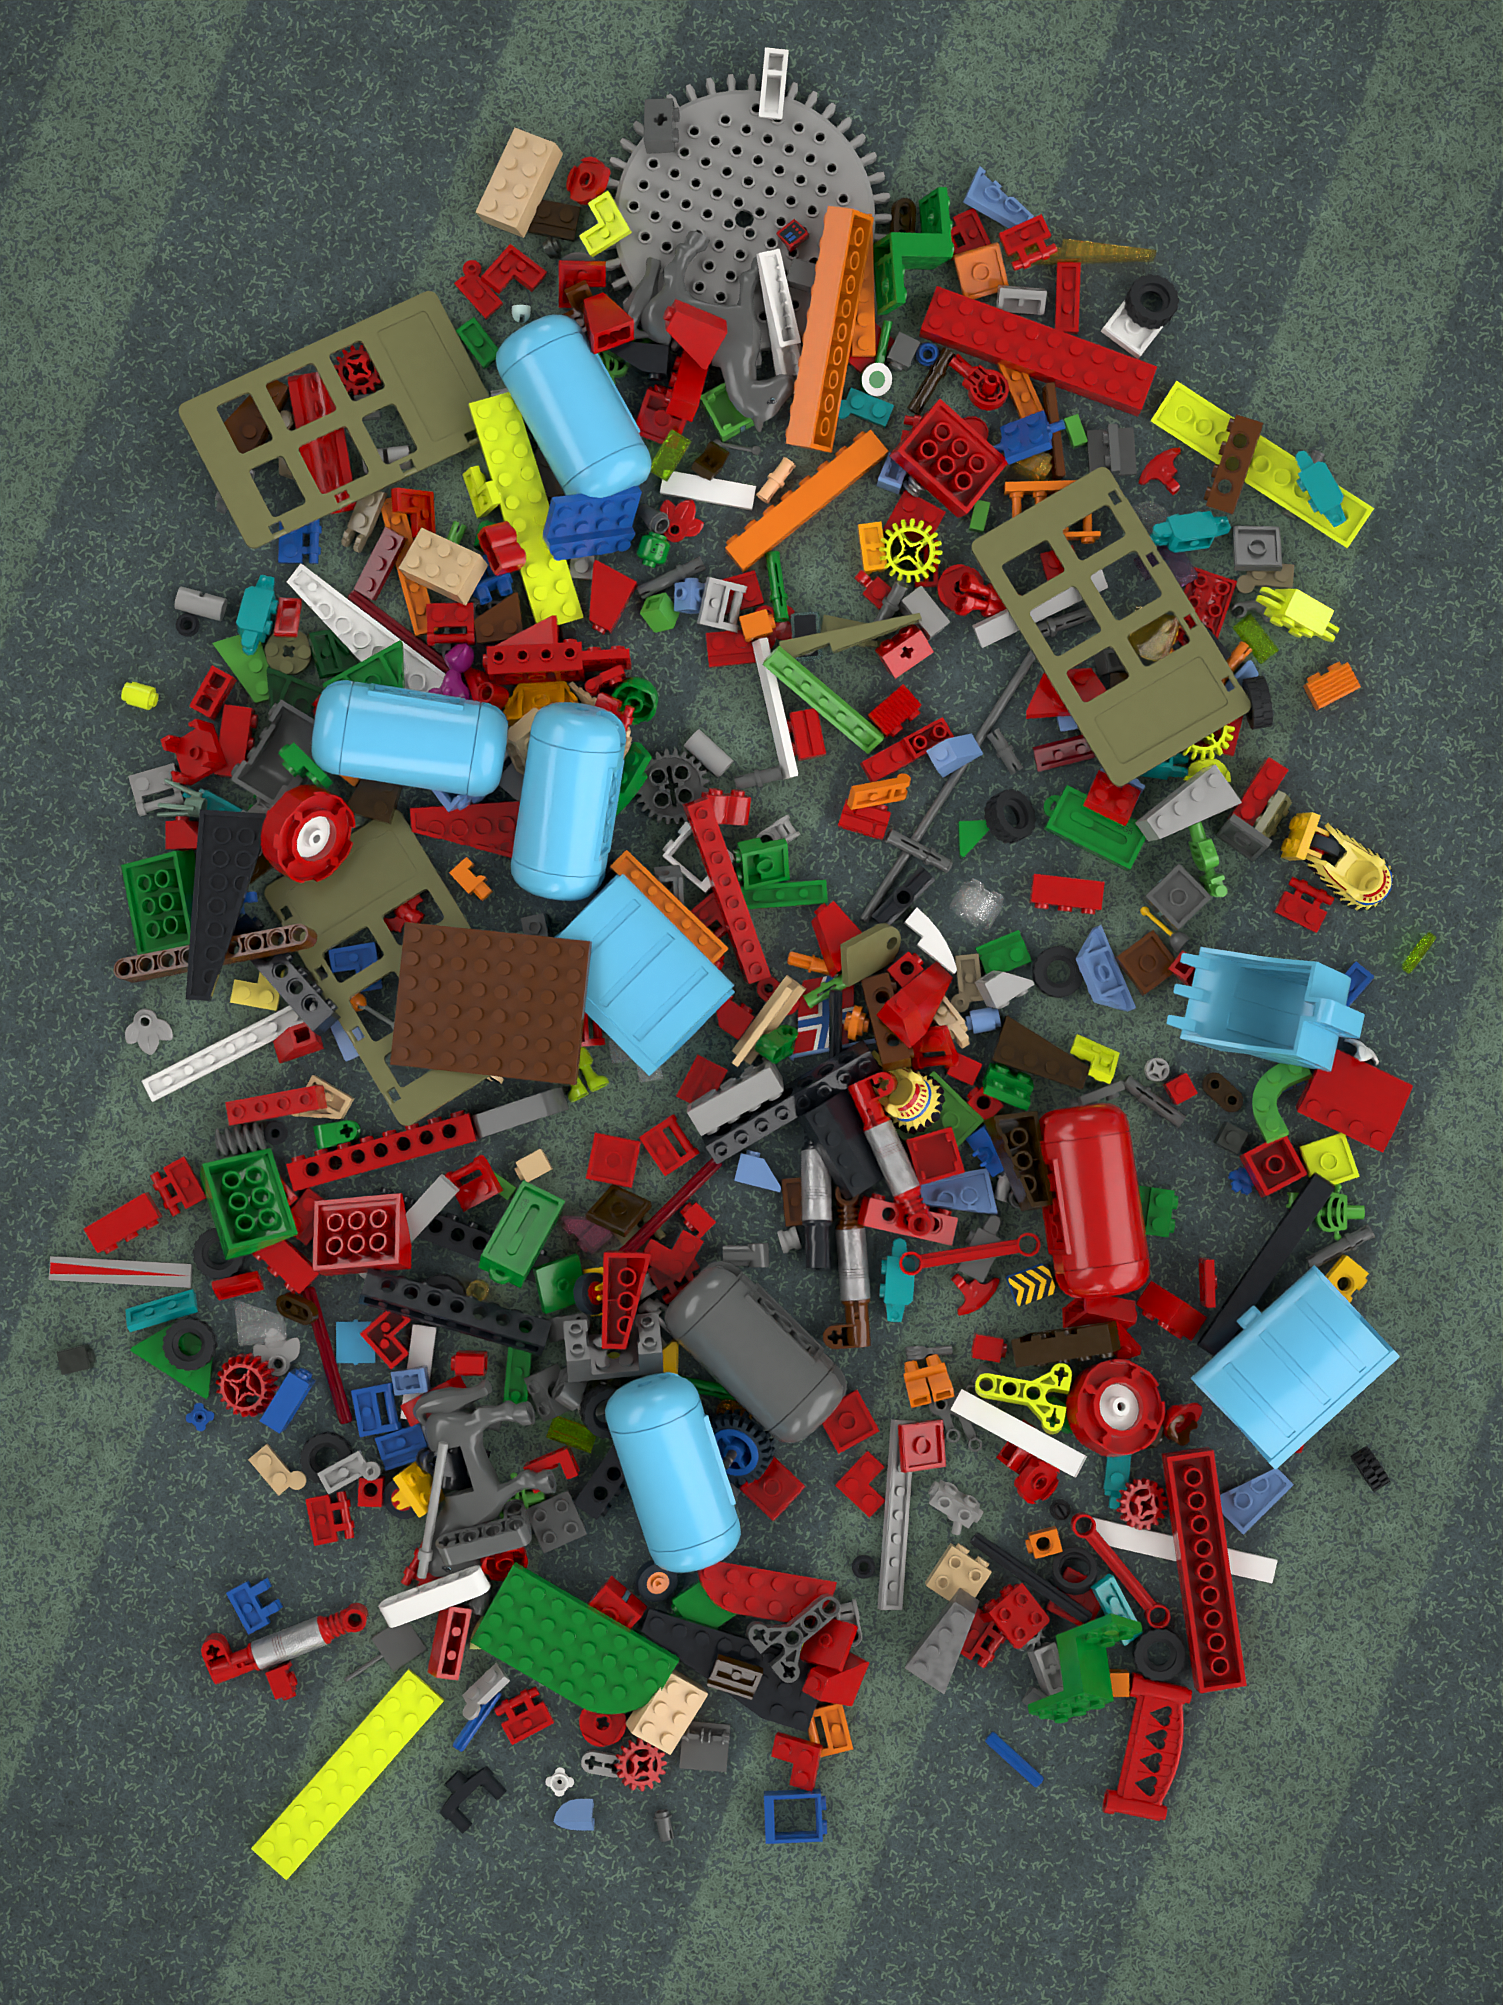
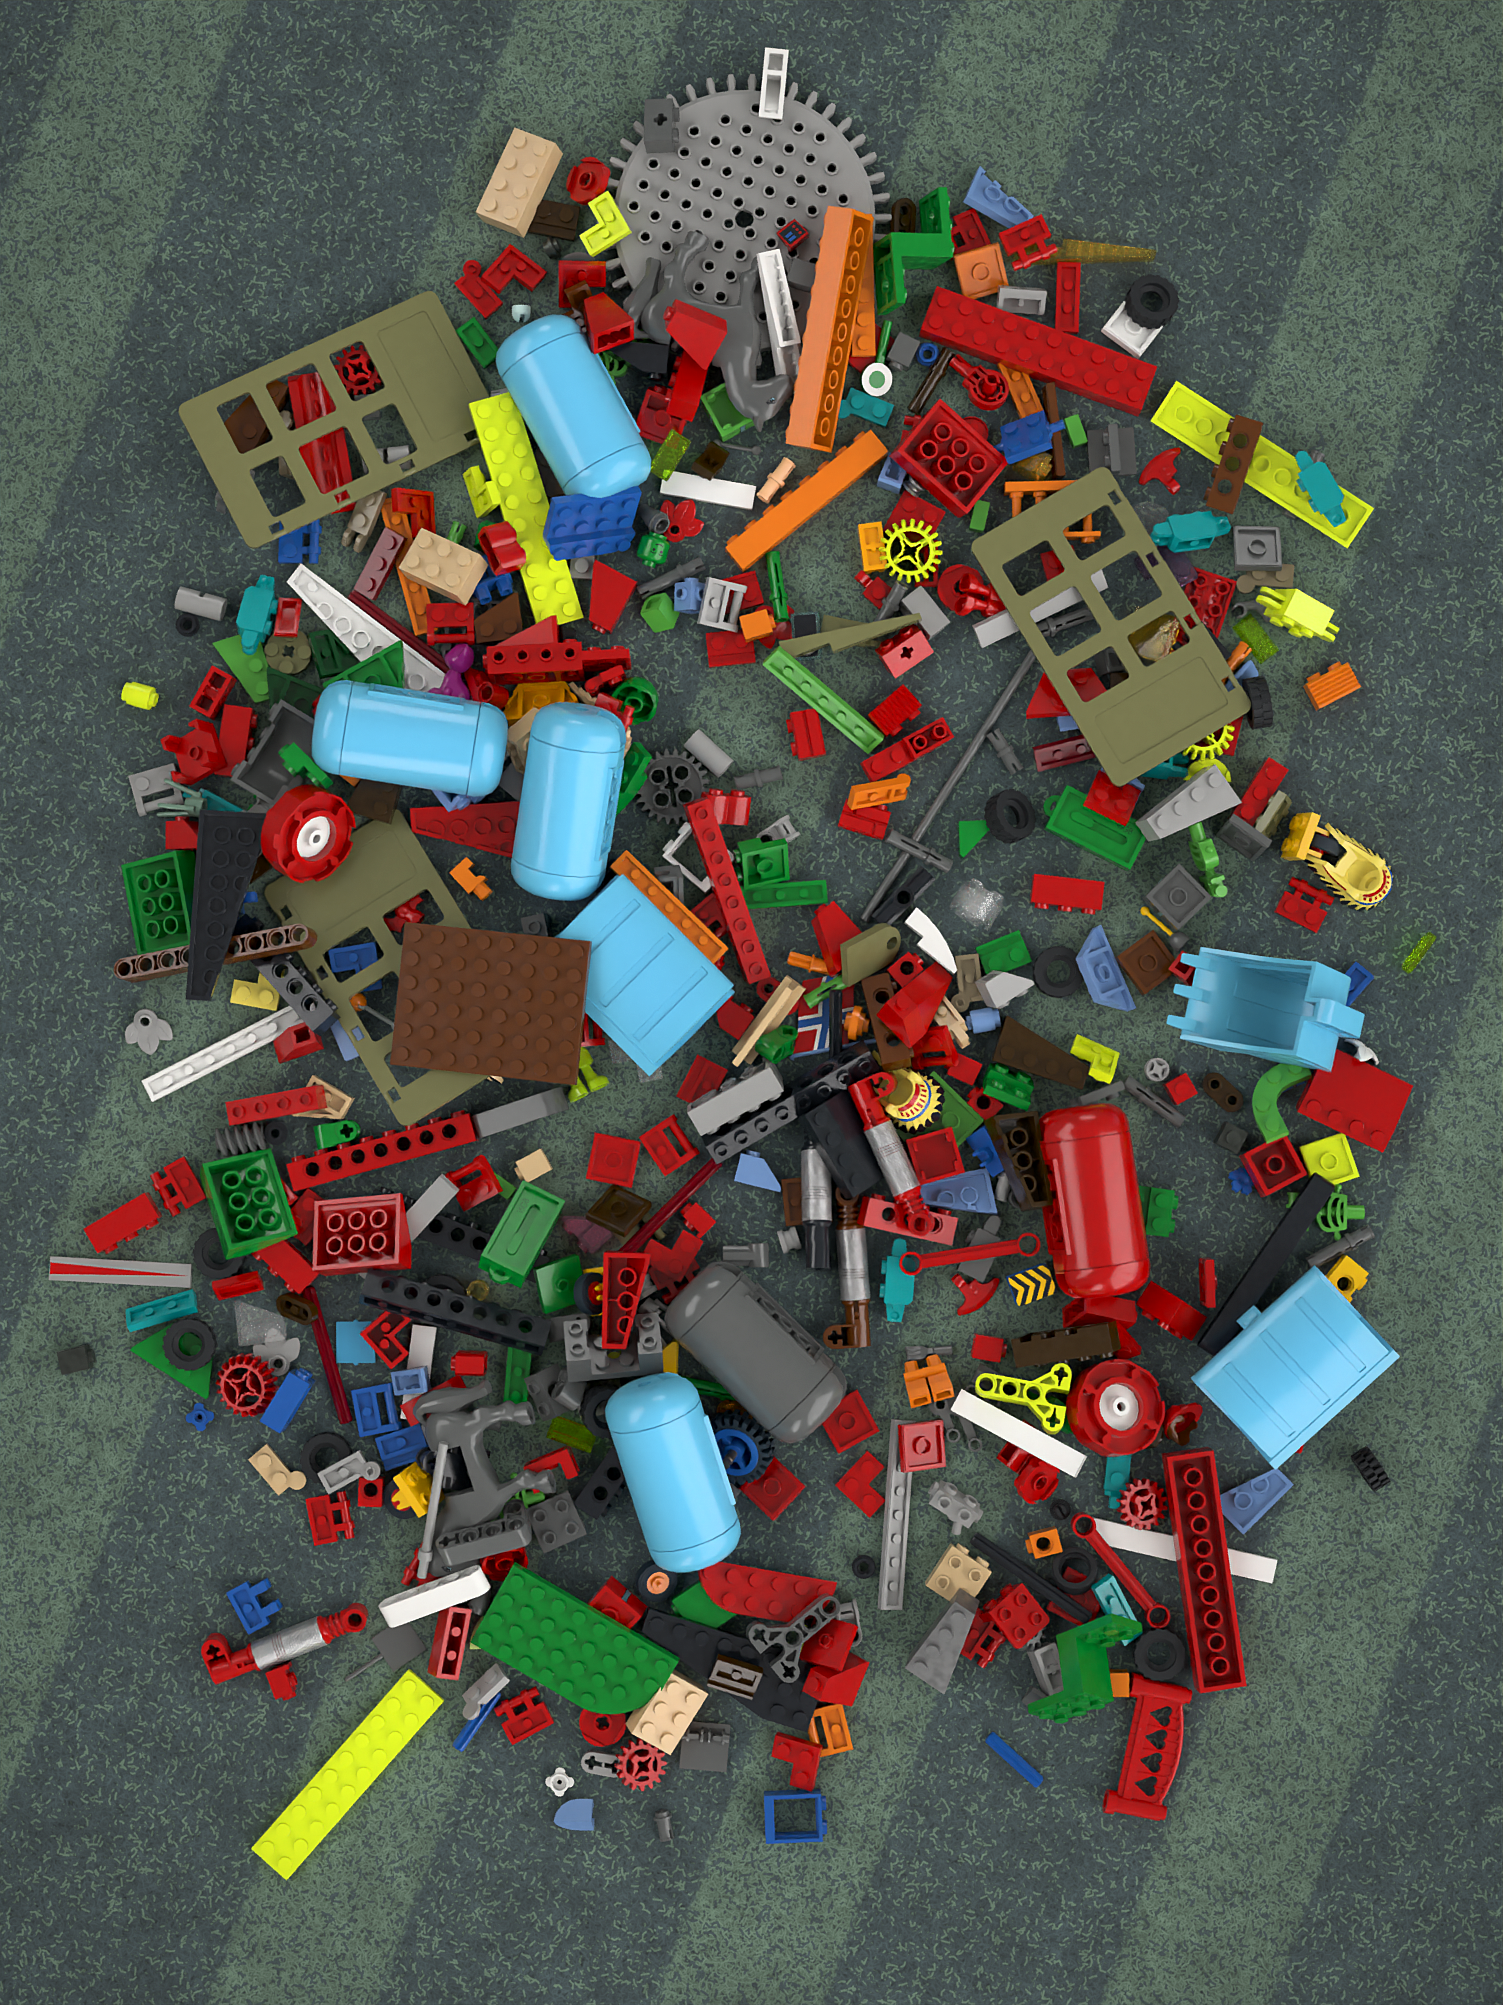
(461, 1788): black connector -> none
(775, 711): white tile -> none
(954, 753): medium blue slope -> none

